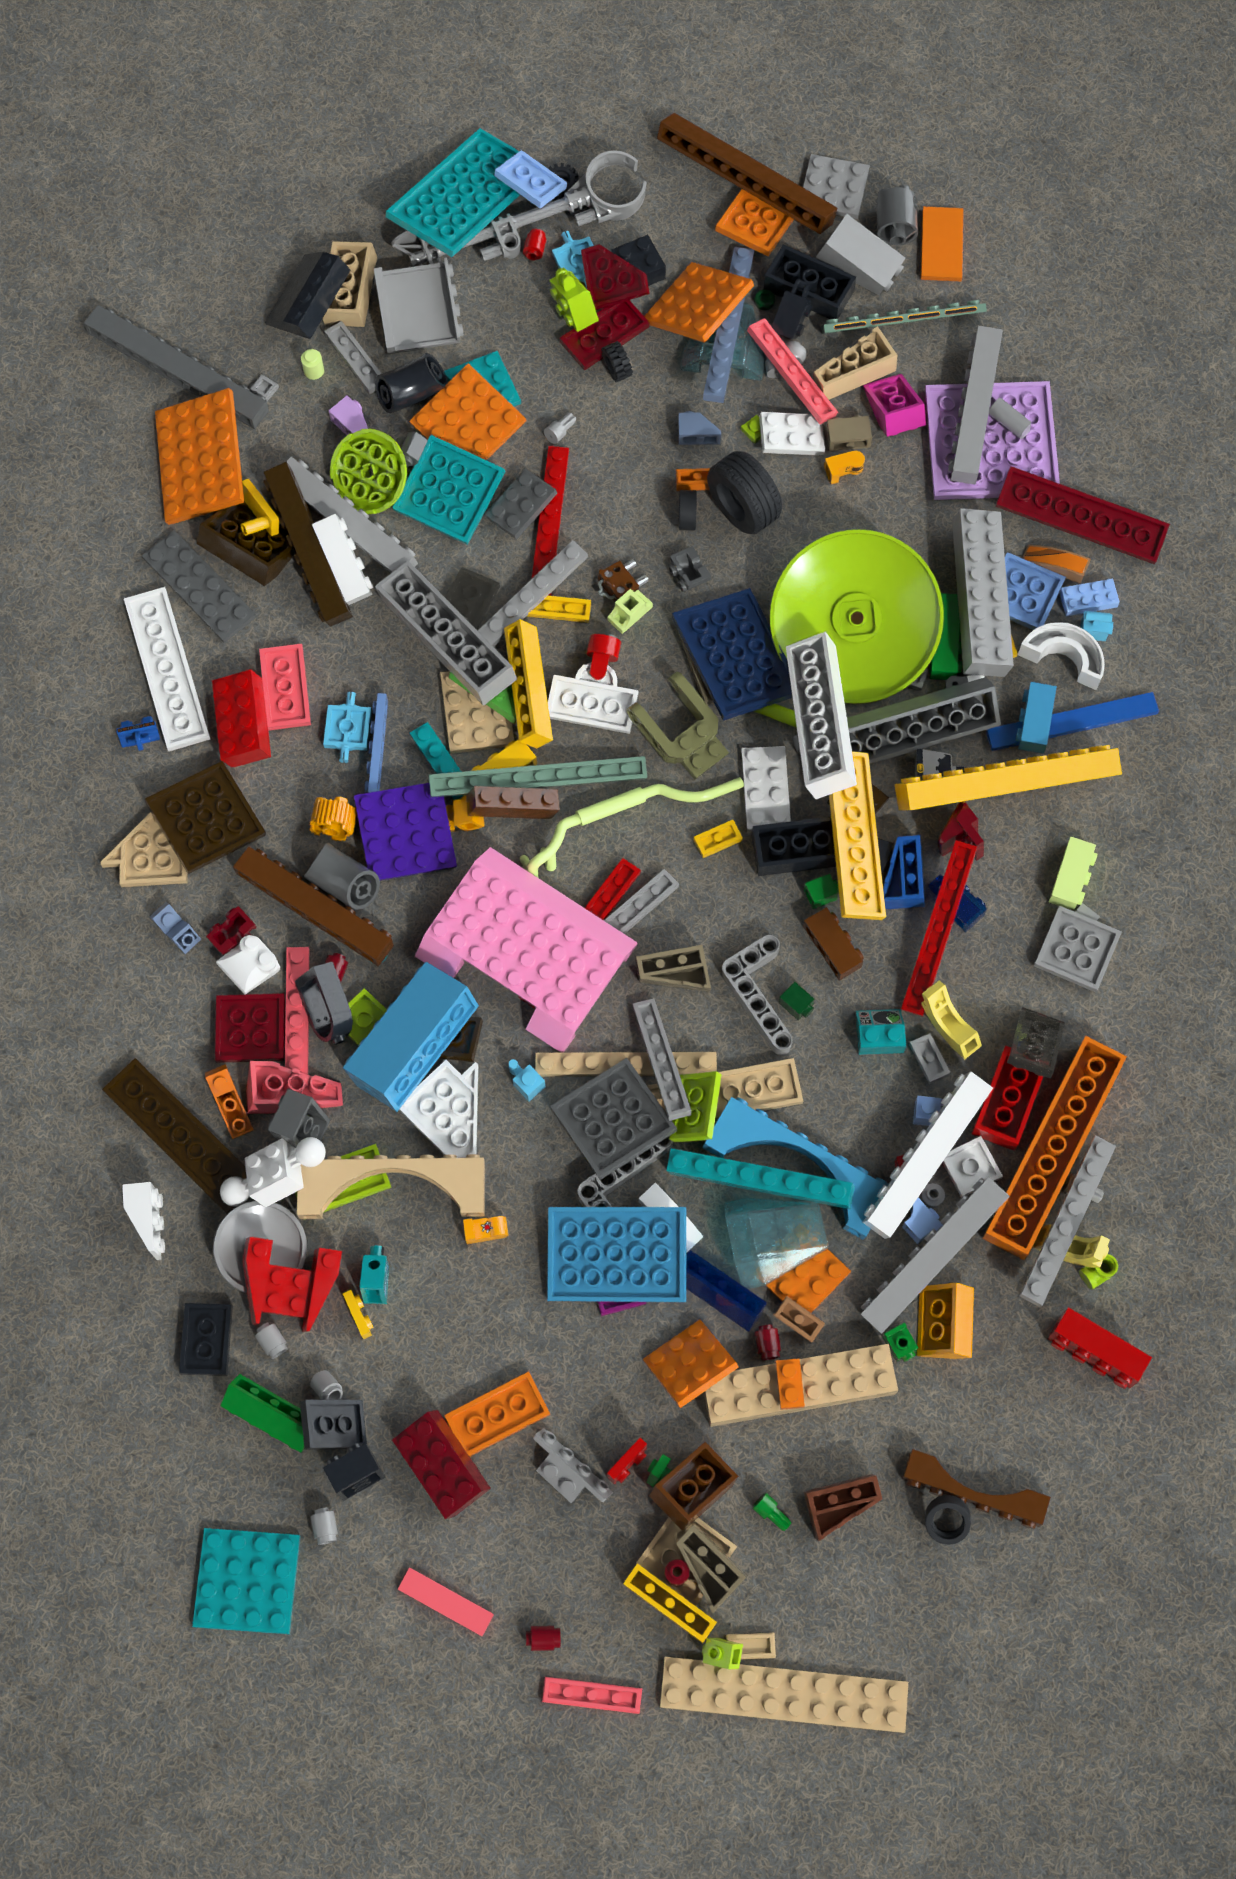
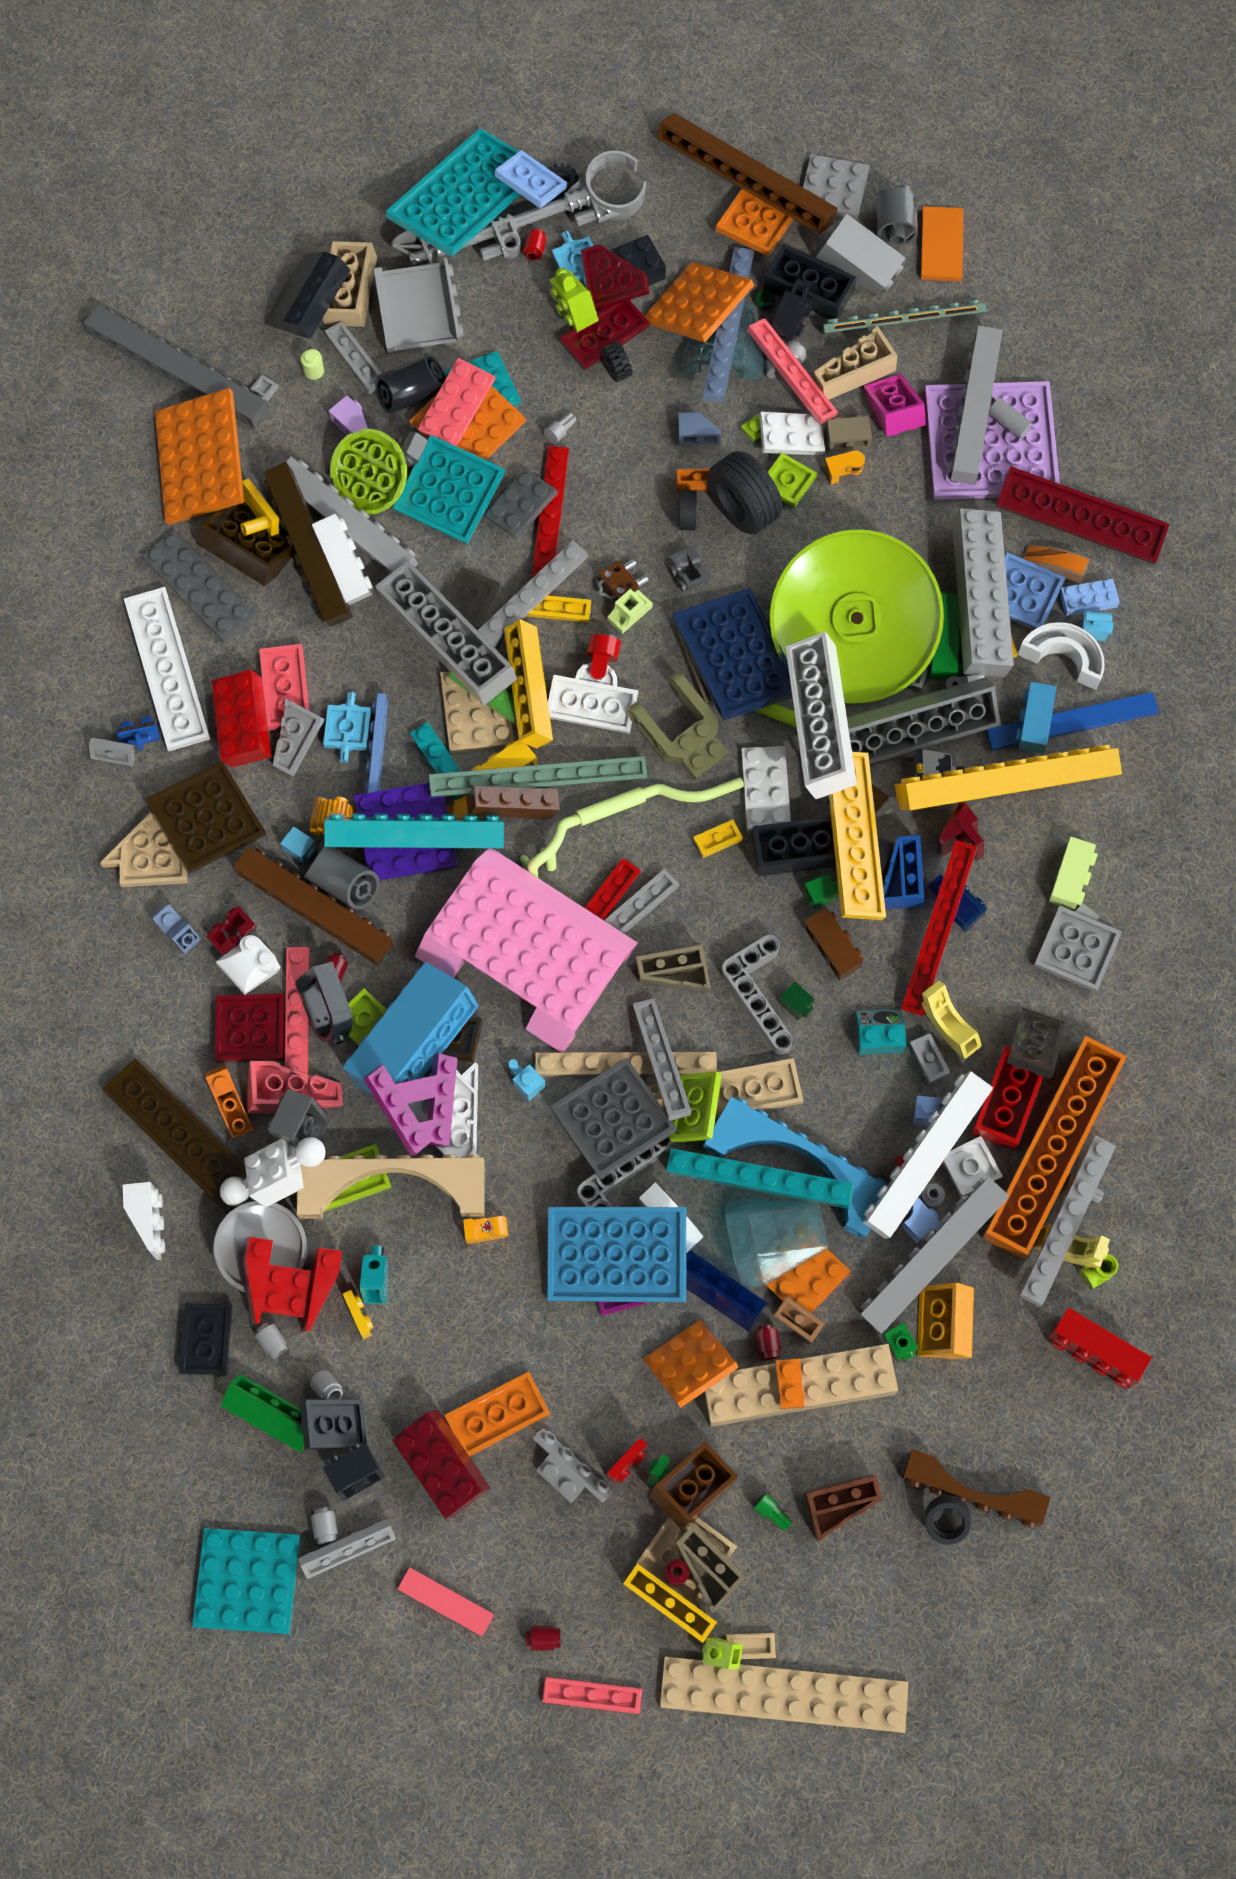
(112, 751): none -> light grey plate
(296, 736): none -> light grey wing
(299, 845): none -> medium azure brick
(347, 1548): none -> light grey plate
(395, 1098): none -> plate
(414, 831): none -> teal brick
(456, 402): none -> coral plate
(791, 479): none -> lime plate

